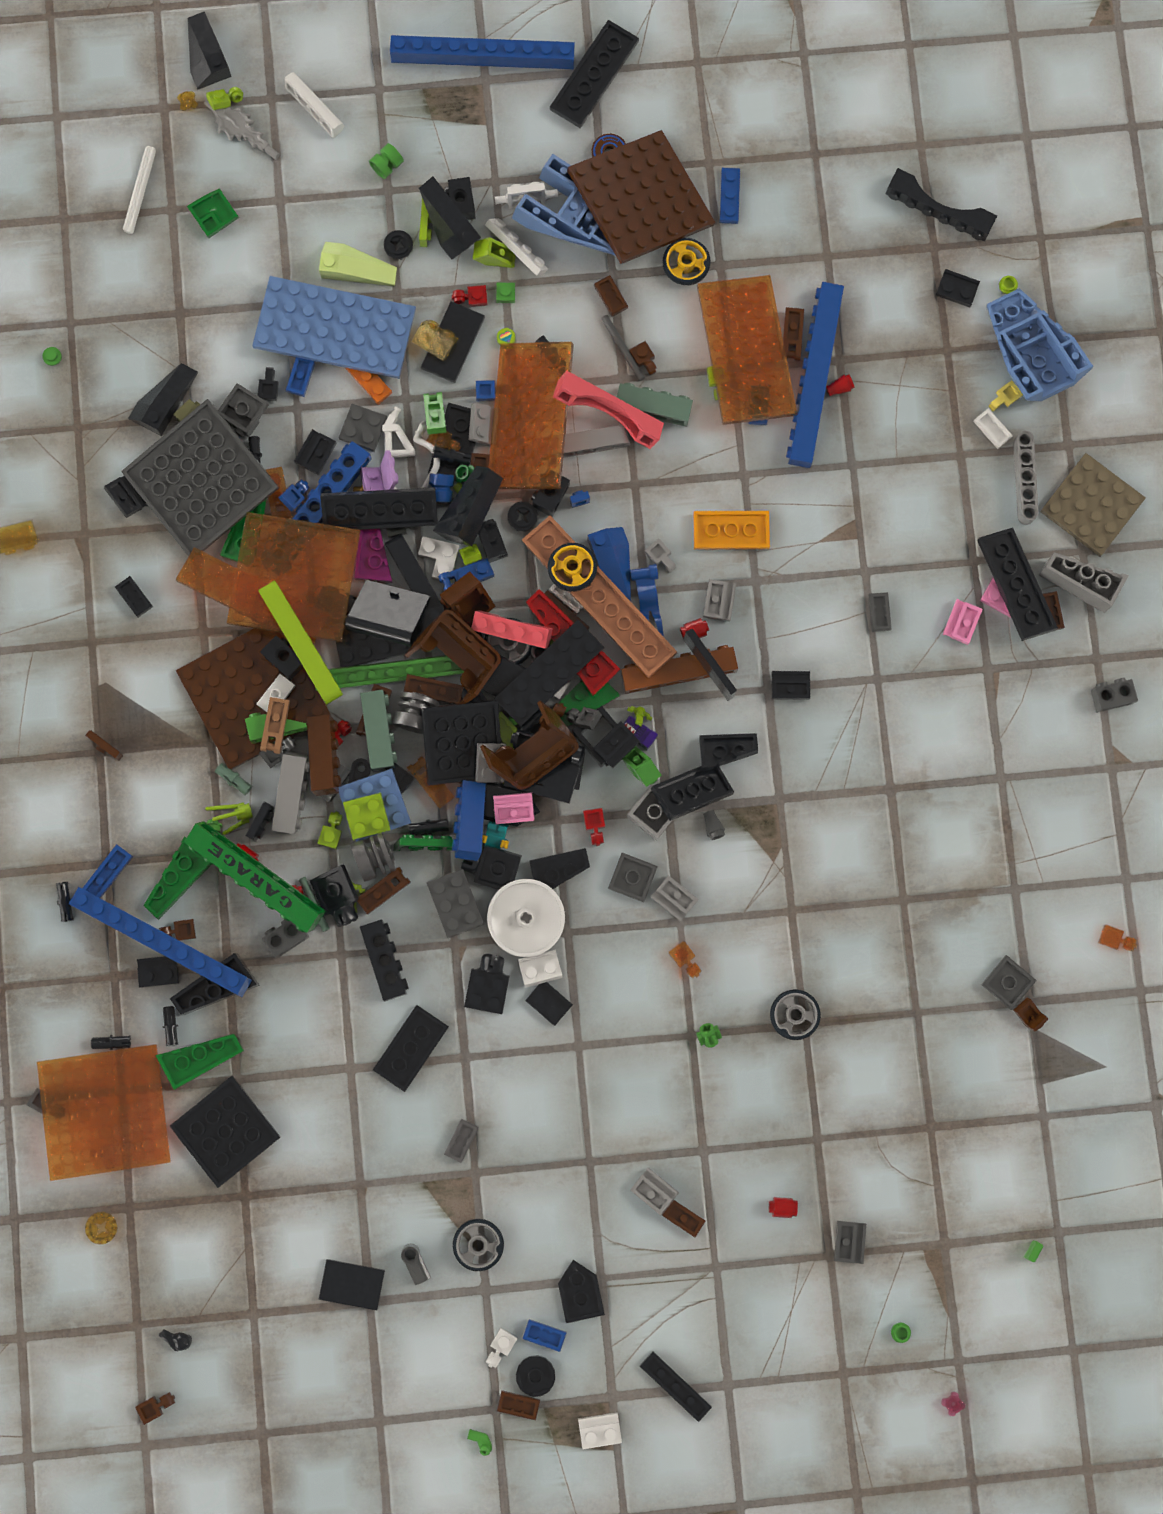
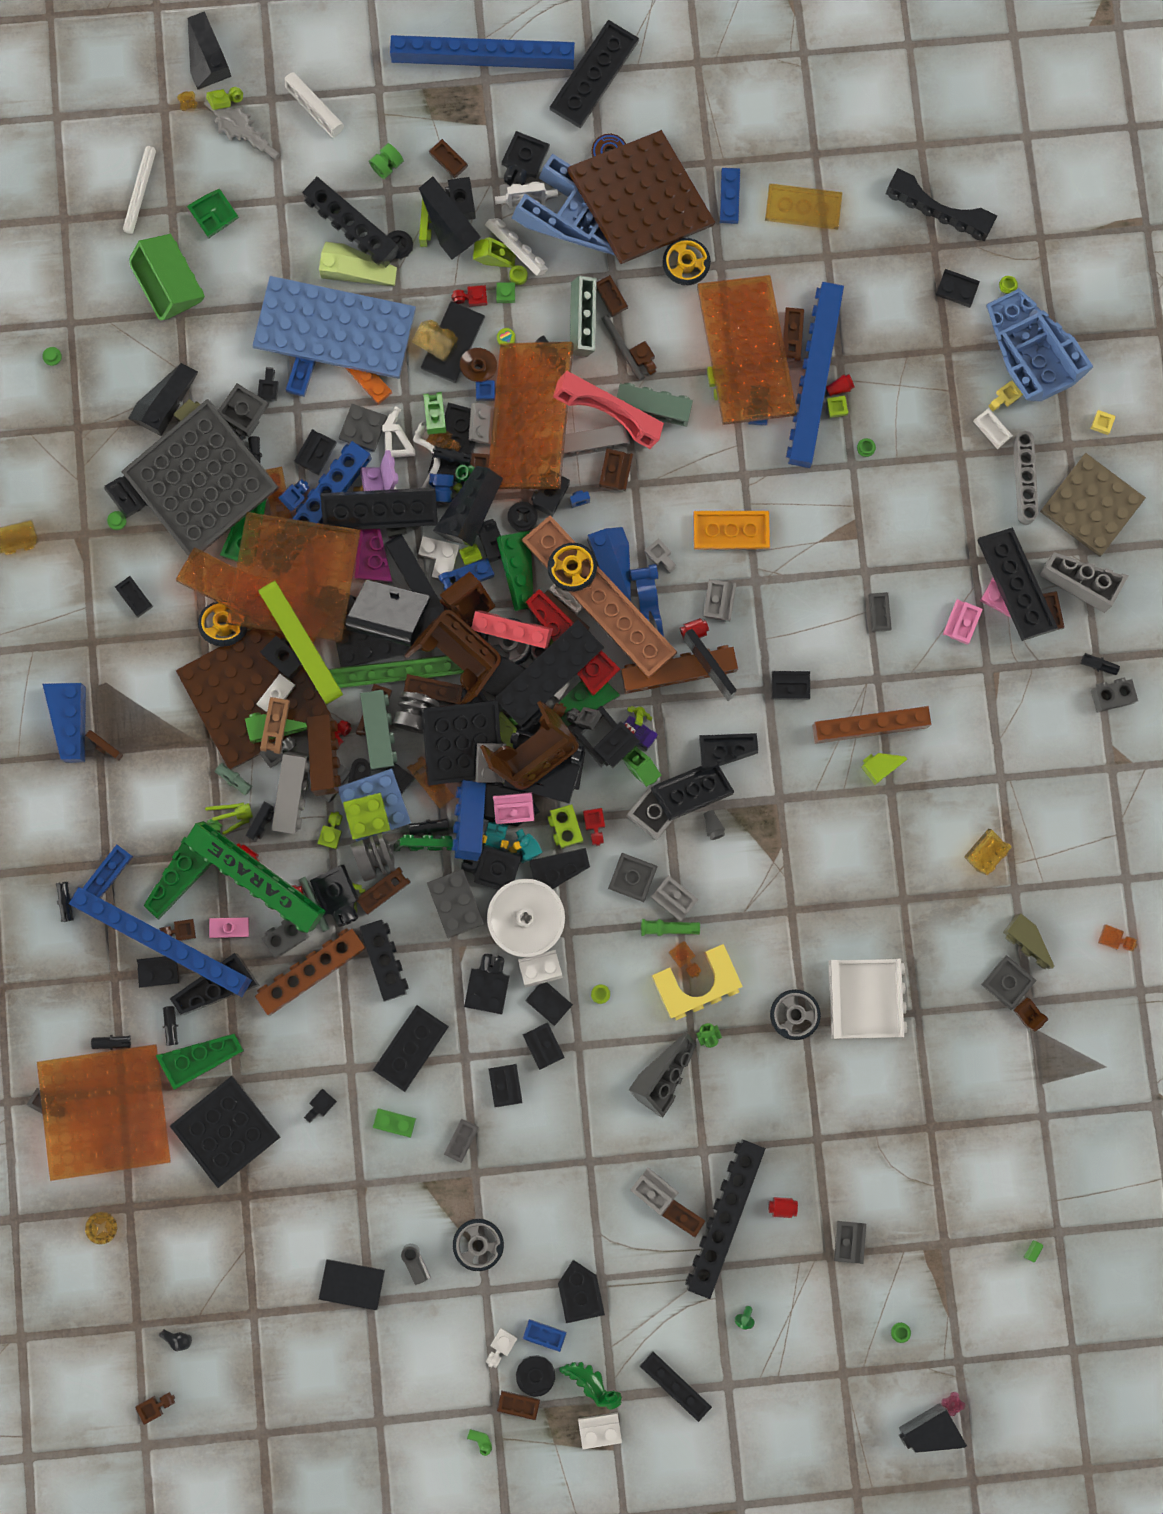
(68, 717): none -> blue wedge
(116, 520): none -> bright green plate
(165, 276): none -> bright green windscreen
(220, 616): none -> yellow wheel
(228, 927): none -> bright pink plate
(265, 993): none -> dark orange brick
(319, 190): none -> black brick
(321, 1104): none -> black plate
(394, 1123): none -> bright green plate
(448, 158): none -> reddish brown plate
(481, 358): none -> reddish brown dish
(505, 1085): none -> black plate
(517, 567): none -> green wing
(518, 275): none -> lime tile
(523, 158): none -> black plate
(526, 846): none -> teal piece
(543, 1046): none -> black plate
(570, 825): none -> lime brick
(583, 315): none -> sand green brick
(592, 1385): none -> green plant
(600, 994): none -> lime plate
(616, 470): none -> reddish brown plate
(659, 927): none -> bright green pin
(659, 1080): none -> dark grey wedge
(706, 1287): none -> black brick
(725, 982): none -> light yellow arch
(744, 1320): none -> green plate
(803, 206): none -> clear yellow tile
(837, 406): none -> lime plate
(866, 447): none -> bright green plate
(867, 998): none -> white panel
(871, 724): none -> dark orange brick
(881, 765): none -> lime slope
(931, 1432): none -> black slope
(987, 852): none -> clear yellow bracket
(1027, 936): none -> olive slope
(1100, 664): none -> black axle
(1103, 422): none -> light yellow plate

